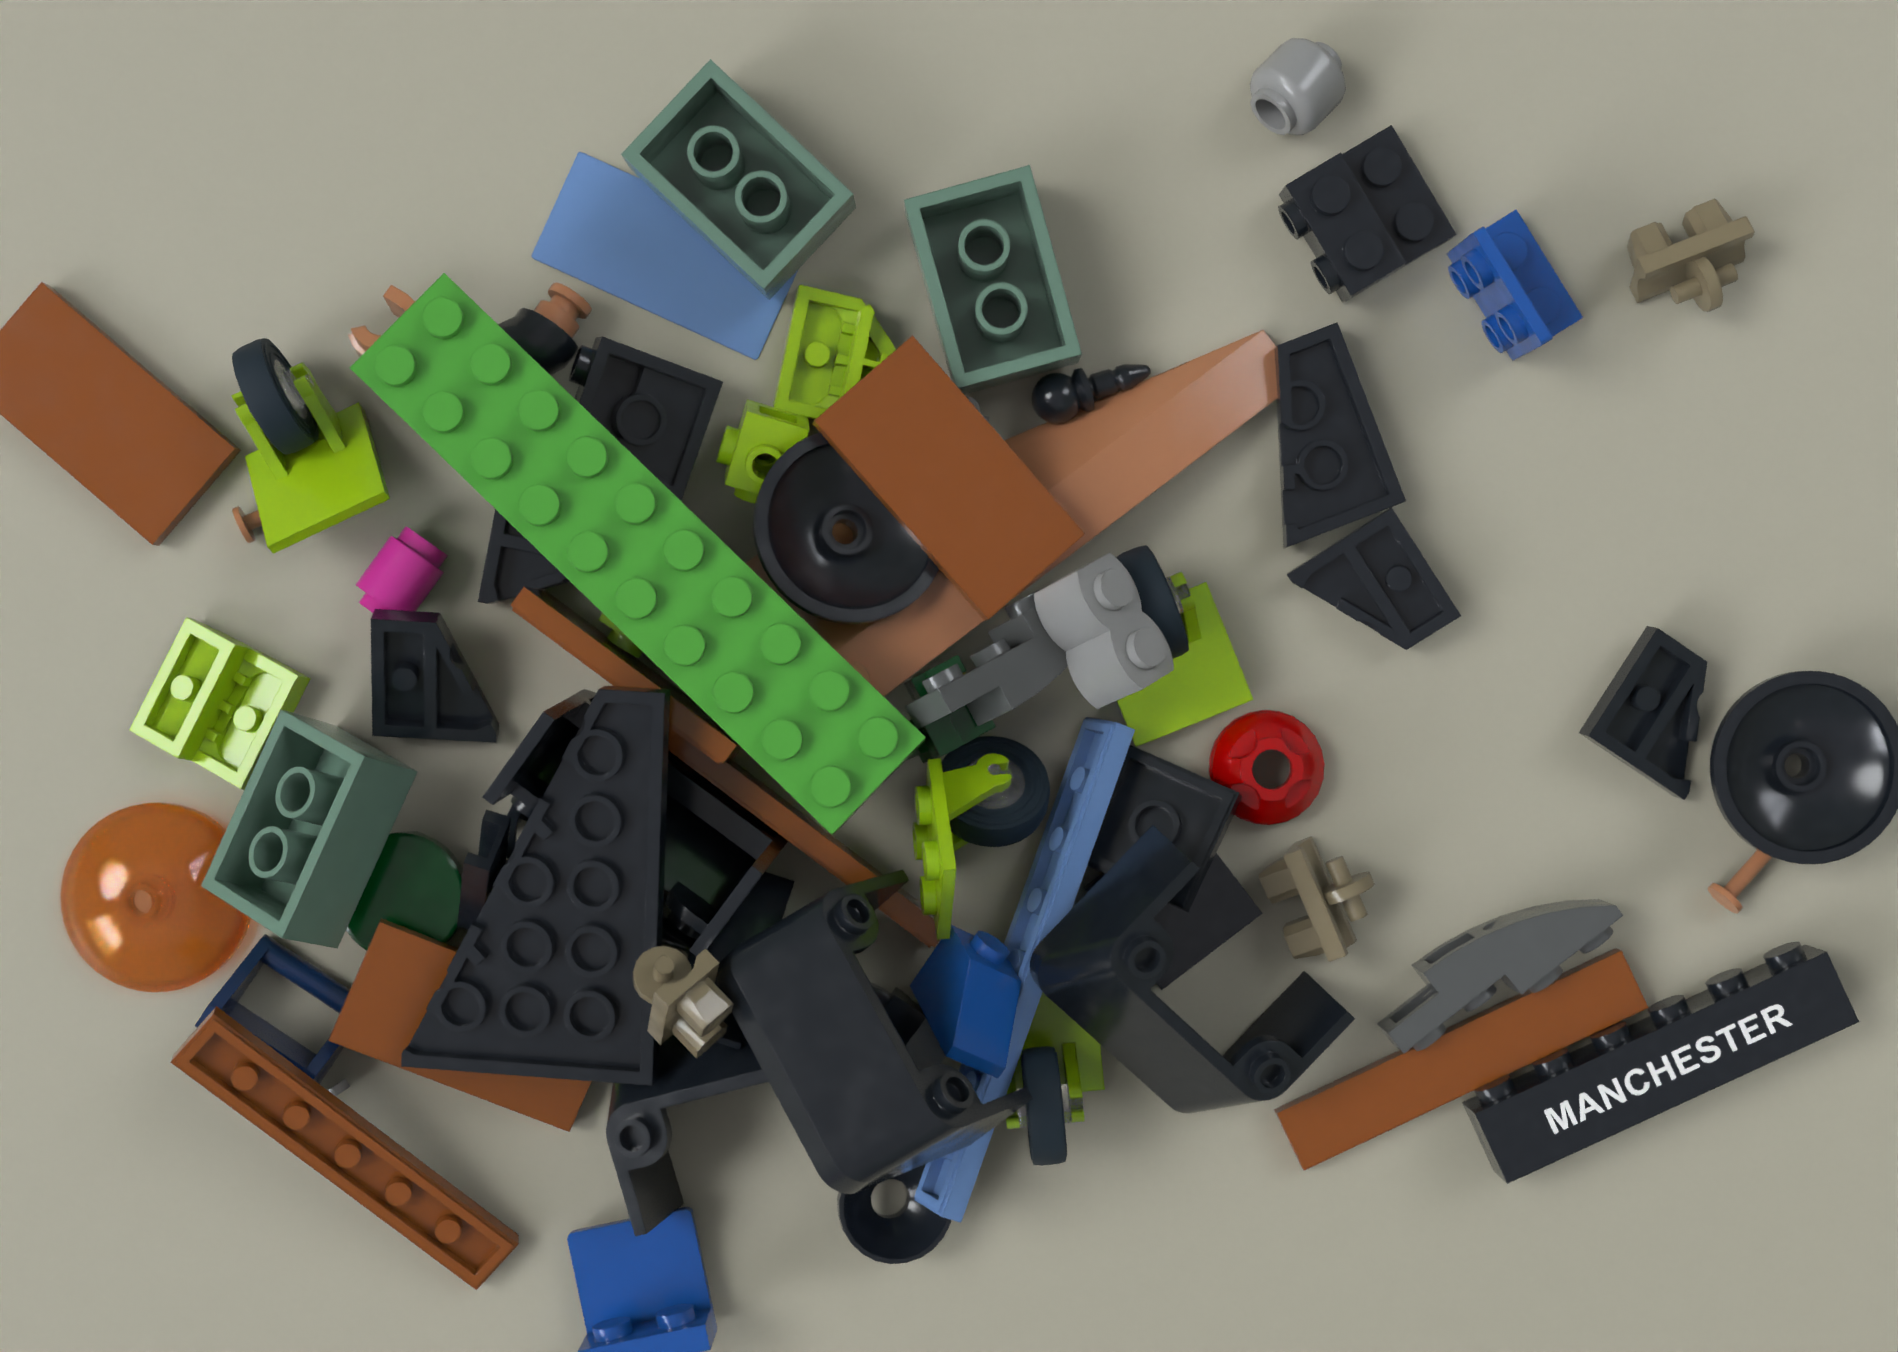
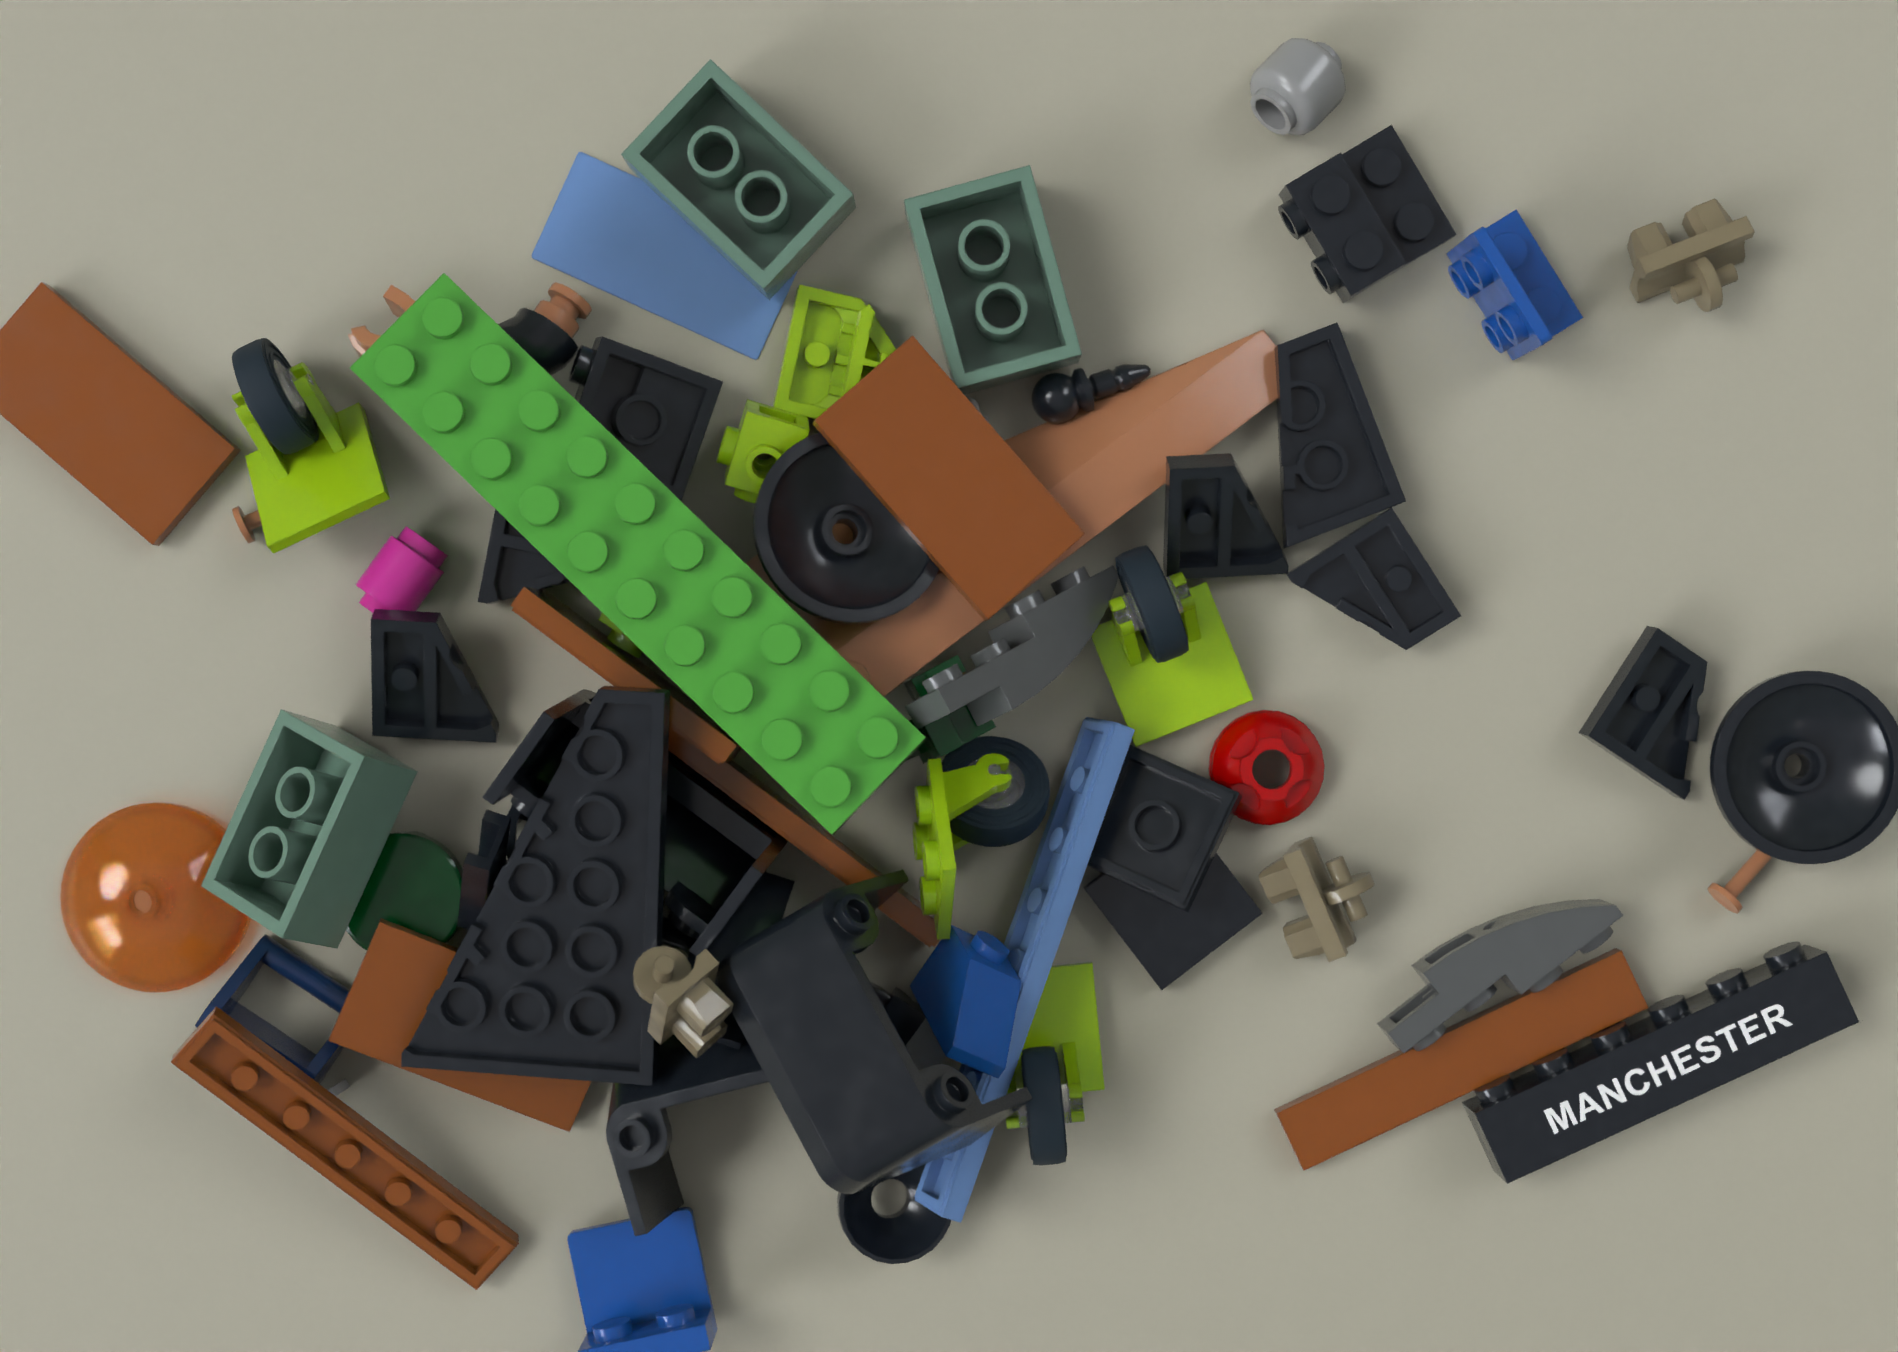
(216, 701): lime slope -> none
(1105, 634): light grey brick -> none
(1112, 954): black windscreen -> none
(1215, 522): none -> black wing

